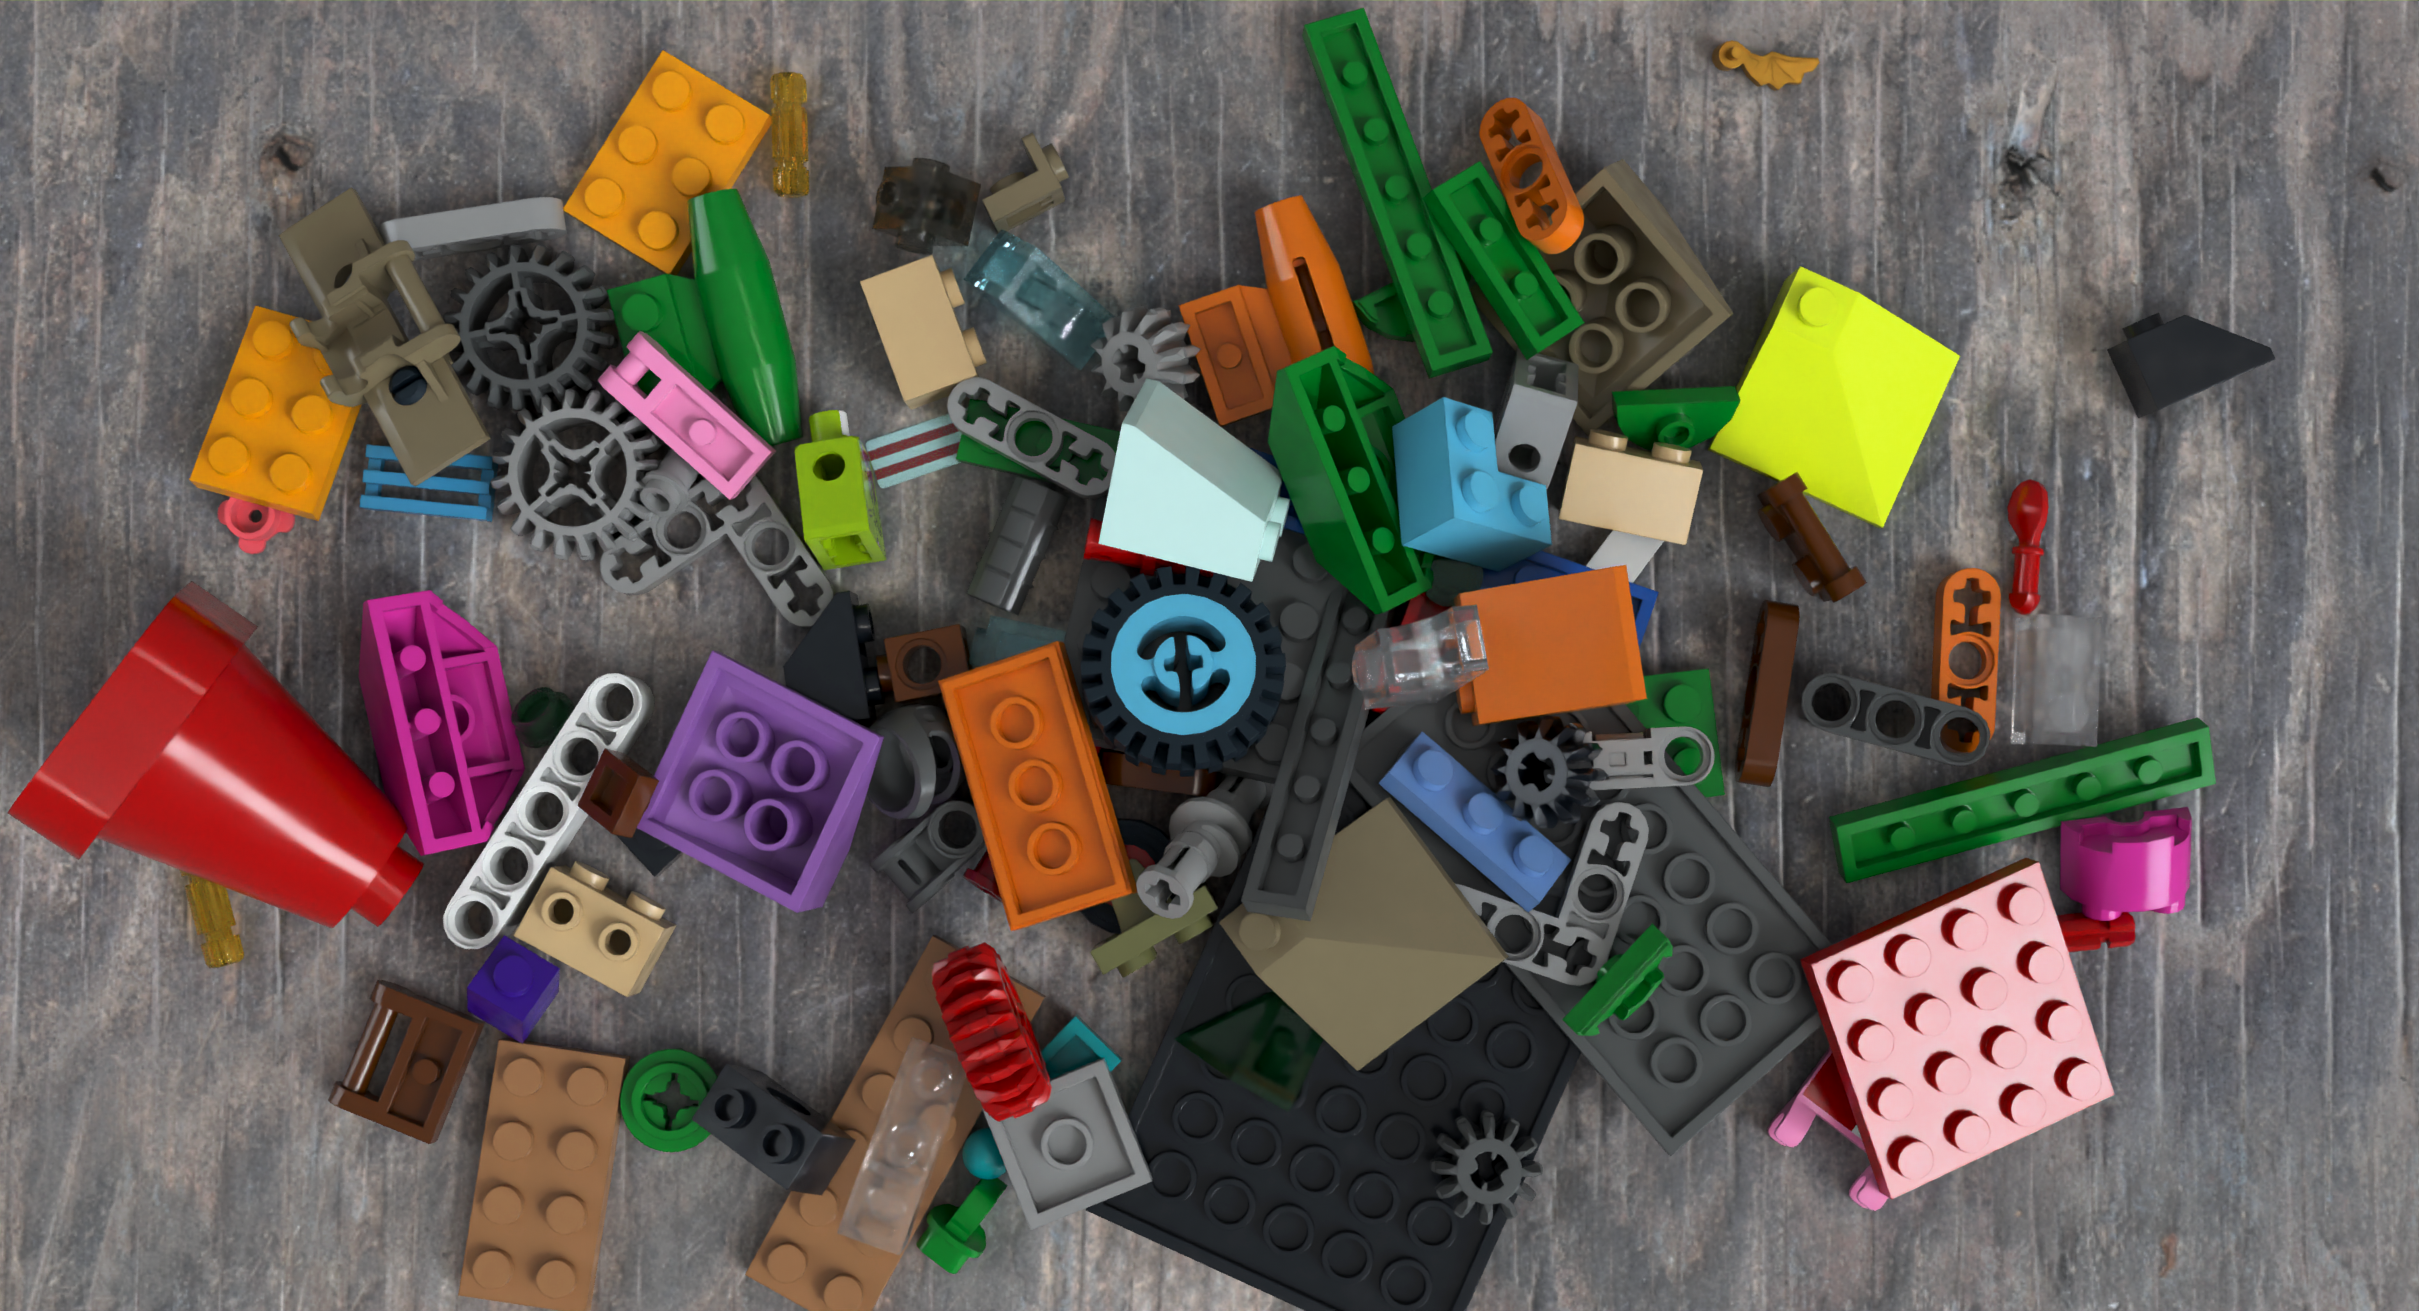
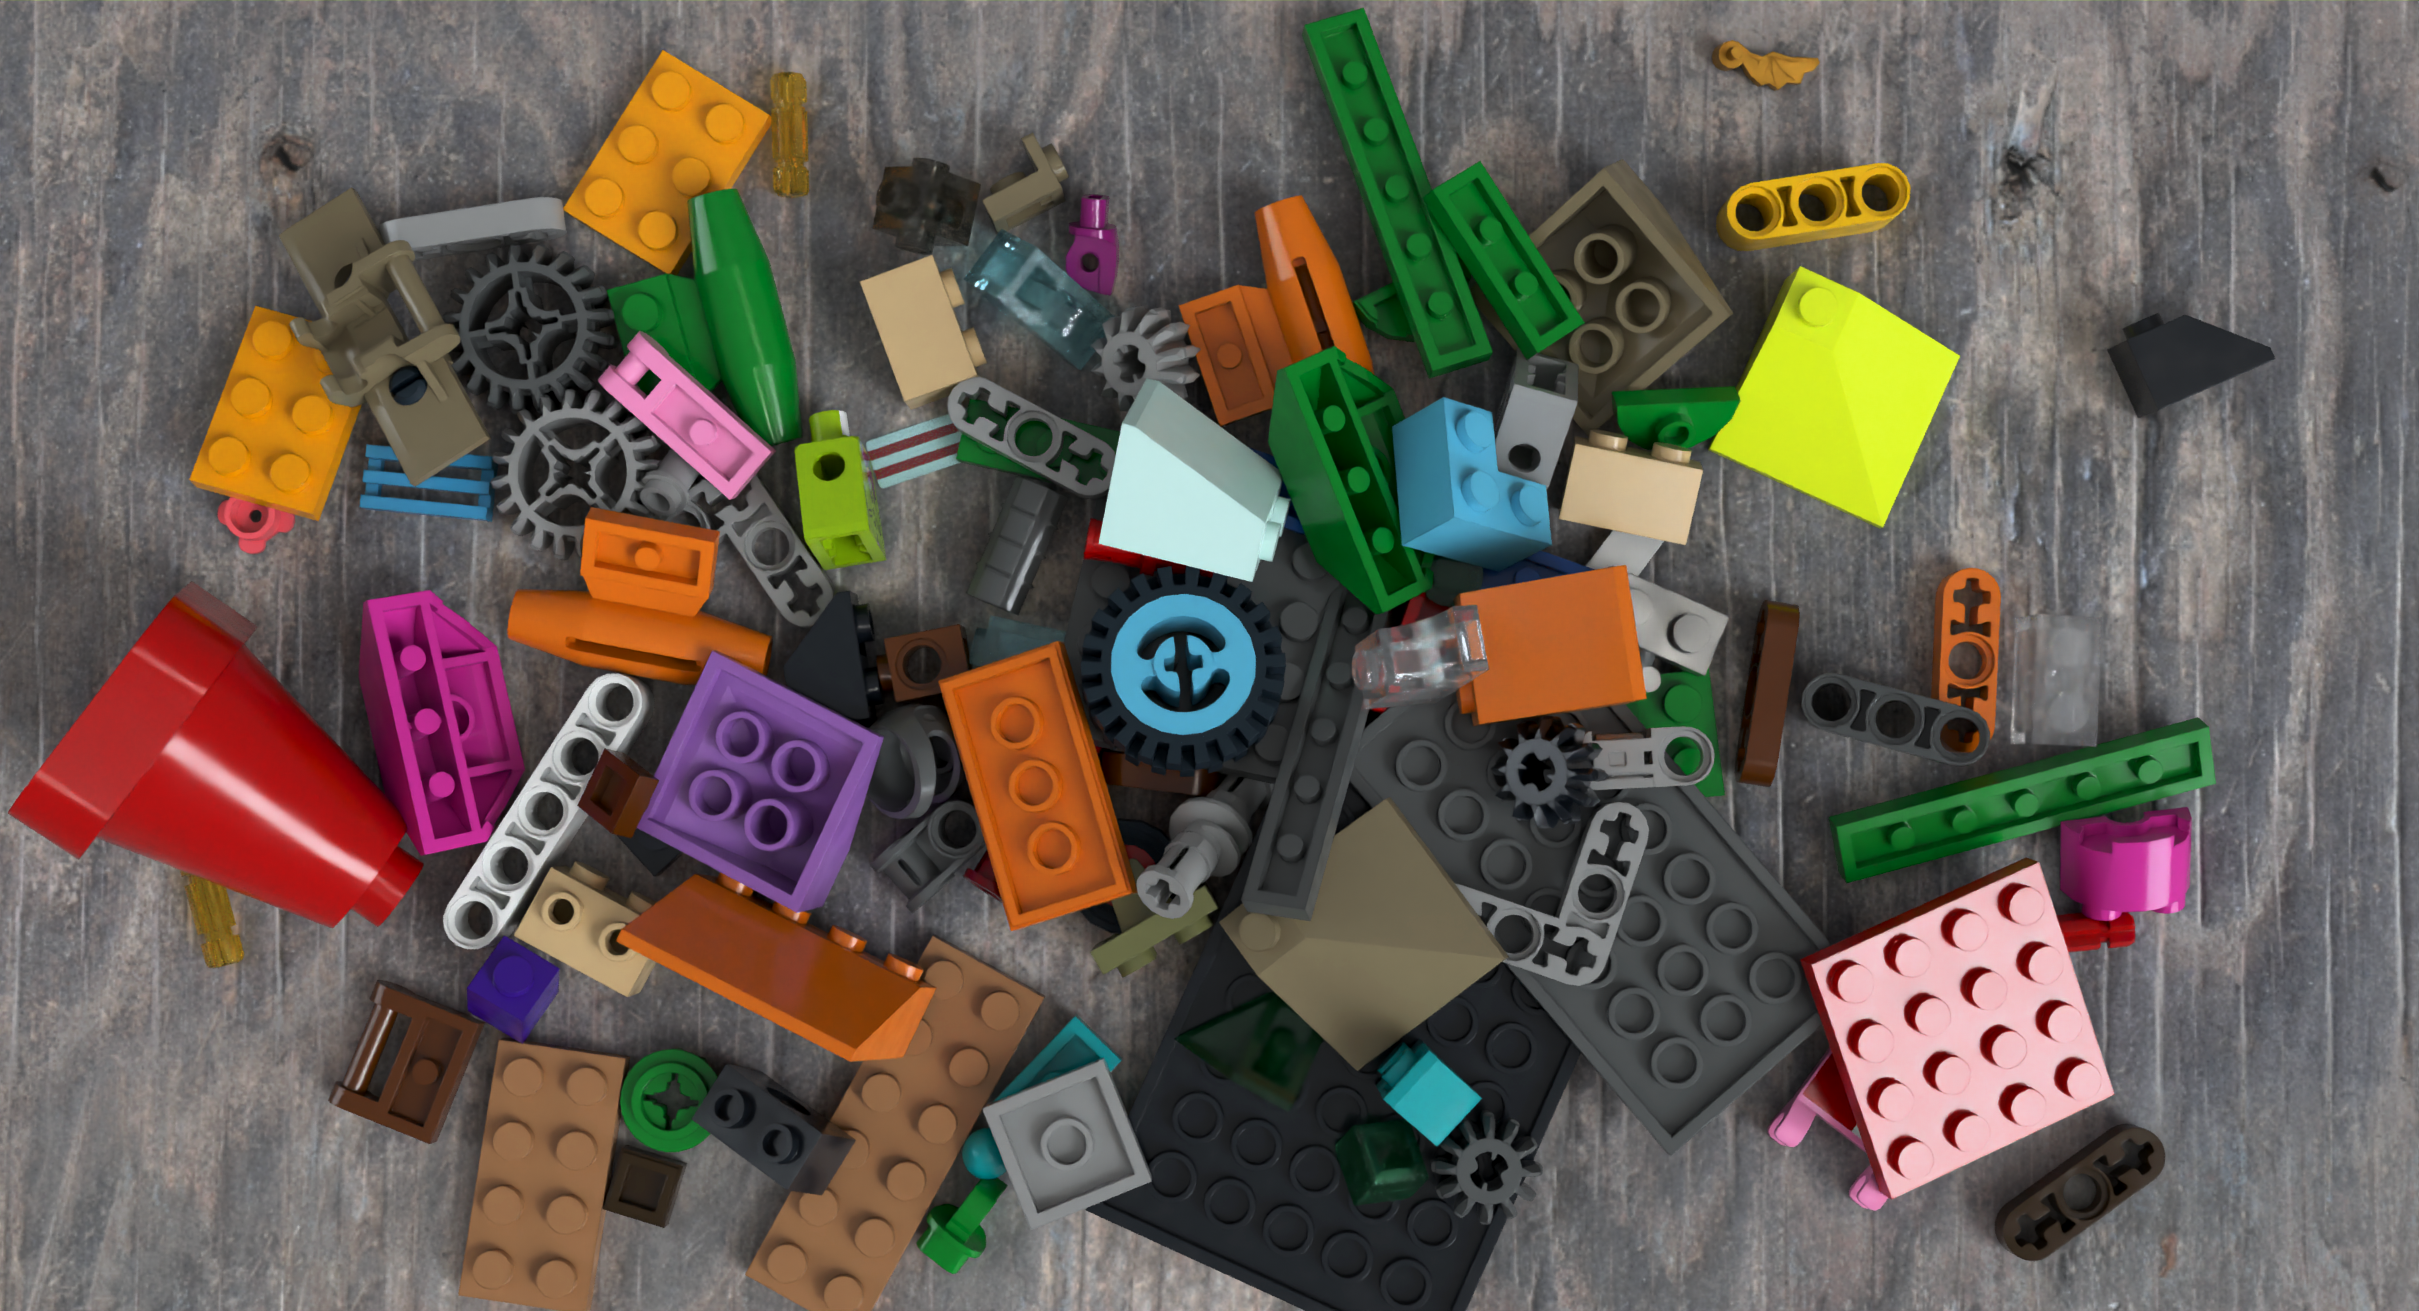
(541, 716): clear green plate -> none
(640, 604): none -> orange plate
(645, 1186): none -> dark brown tile
(784, 967): none -> orange slope
(904, 1148): clear slope -> none
(991, 1032): red gear -> none
(1096, 237): none -> magenta piece
(1381, 1162): none -> clear green slope
(1425, 1090): none -> teal slope
(1475, 822): medium blue plate -> none
(1550, 187): orange beam -> none
(1622, 983): green plate -> none
(1673, 630): none -> plate
(1819, 562): reddish brown plate -> none
(1837, 189): none -> yellow beam
(2028, 518): red piece -> none
(2109, 1152): none -> dark brown beam

